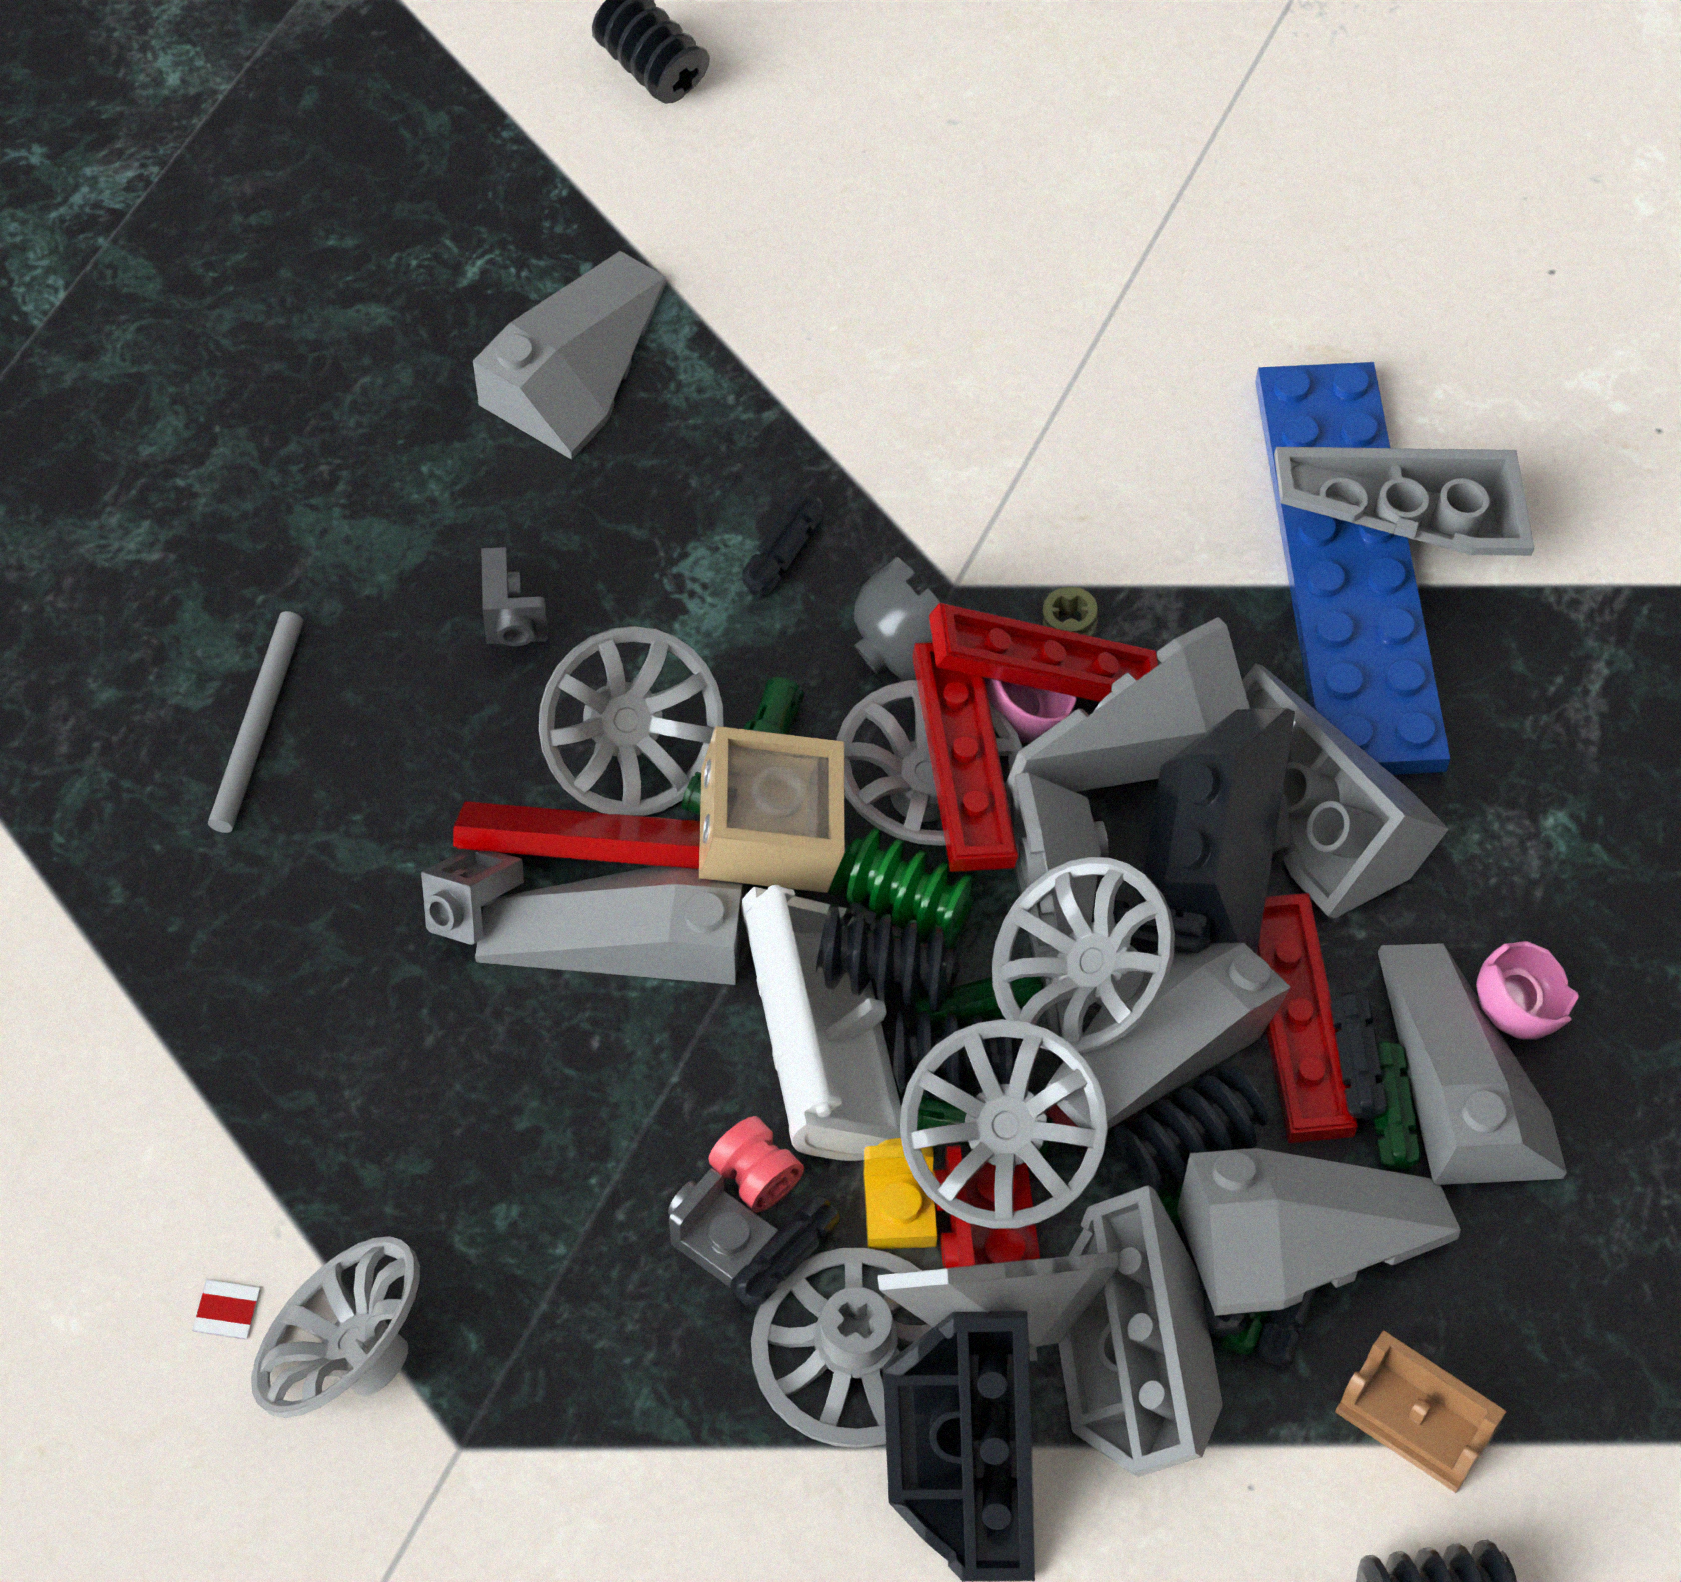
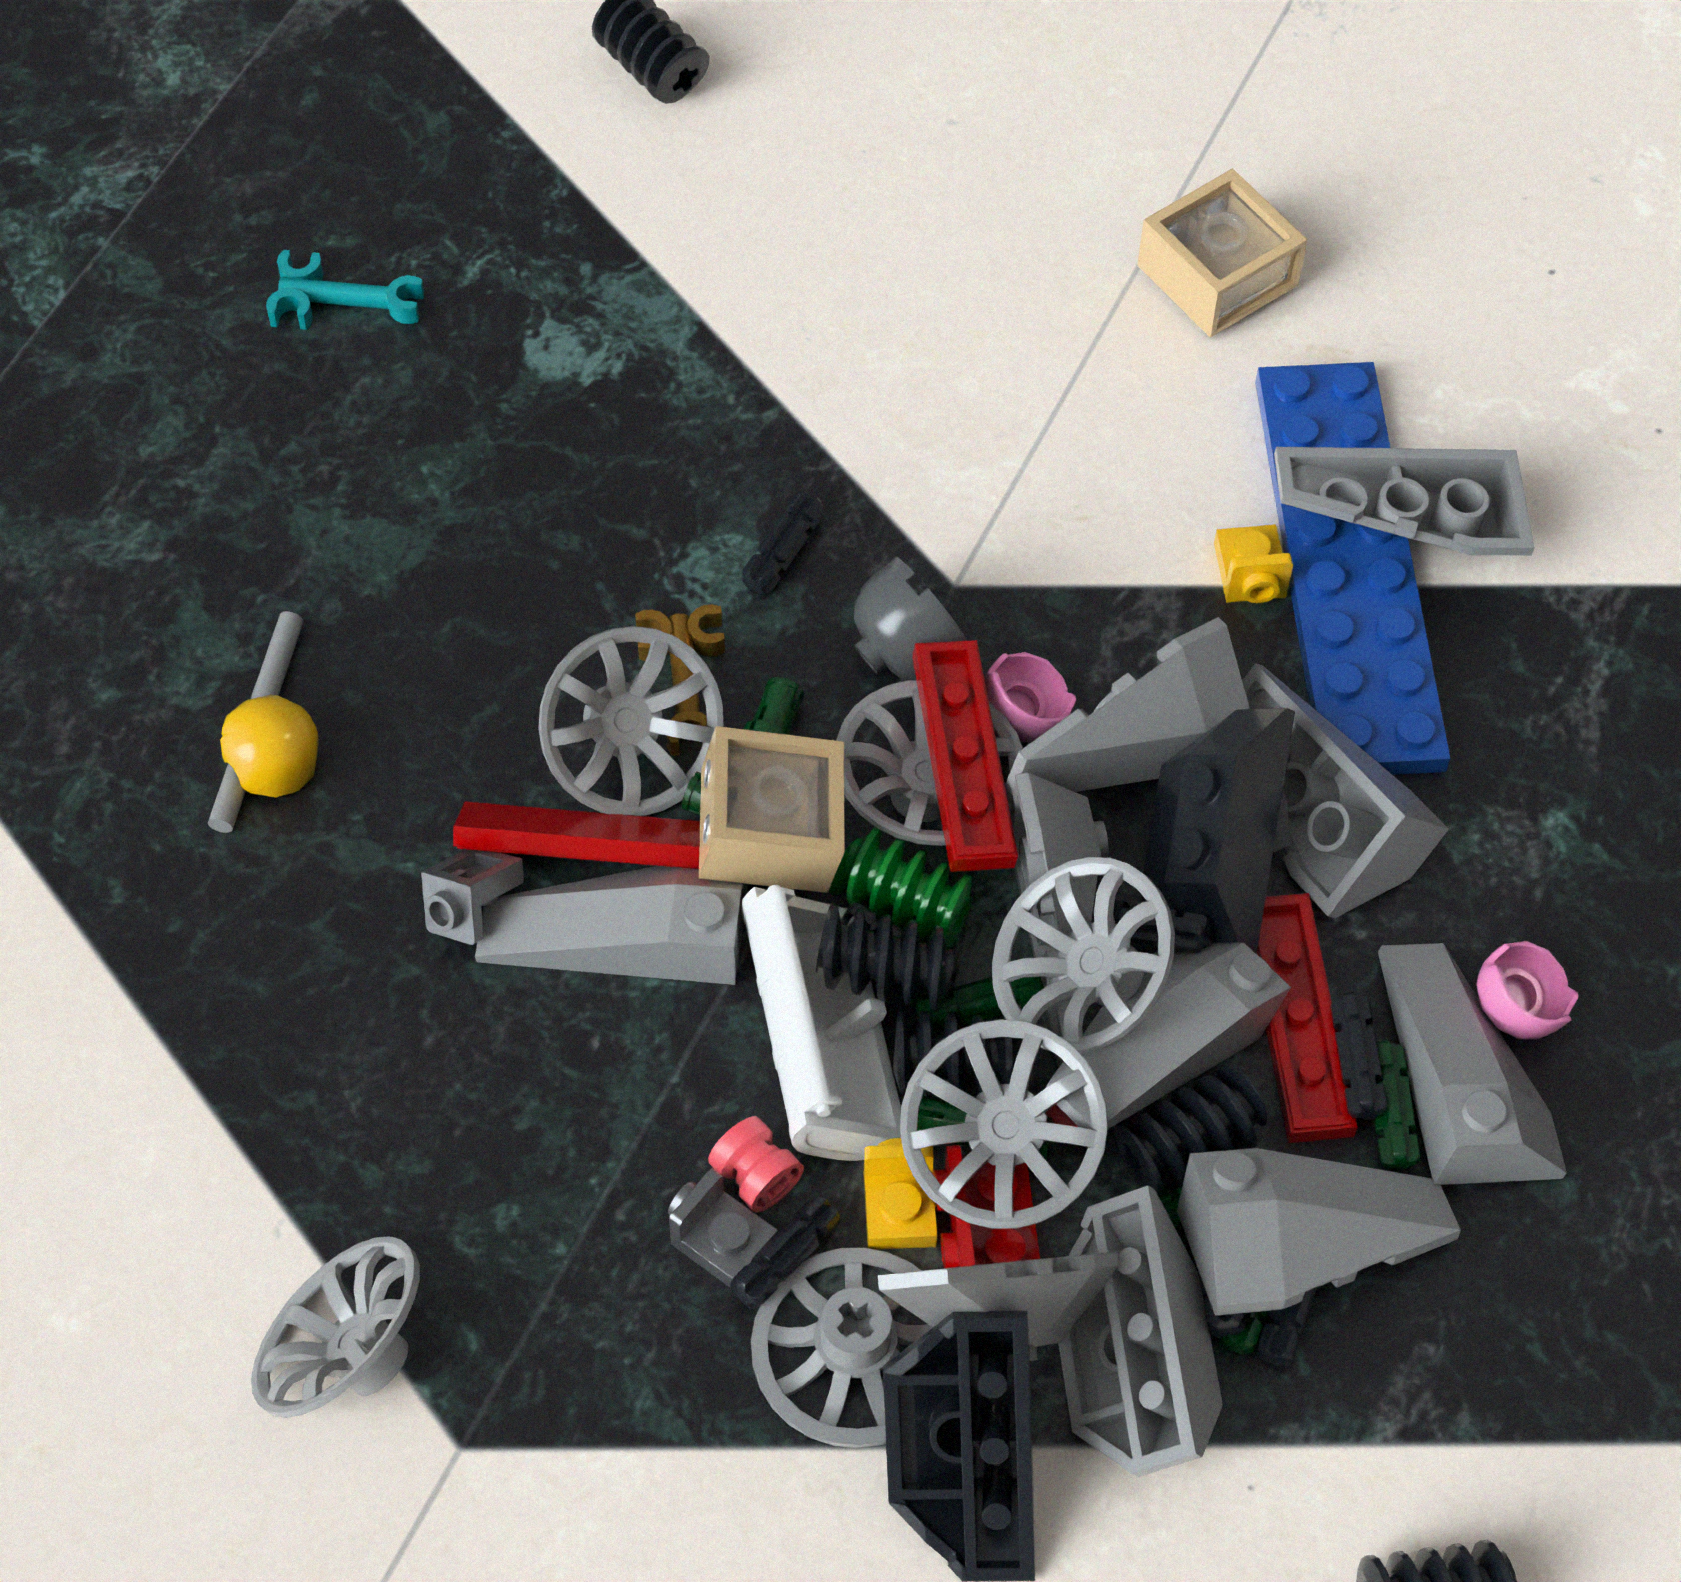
(226, 1309): sticker -> none
(270, 745): none -> yellow hair
(305, 286): none -> teal bar
(506, 613): flat silver bracket -> none
(566, 356): light grey wedge -> none
(690, 632): none -> pearl gold bar
(1032, 653): red tile -> none
(1069, 601): olive bush -> none
(1221, 252): none -> piece
(1252, 563): none -> yellow bracket
(1420, 1411): medium nougat hinge -> none

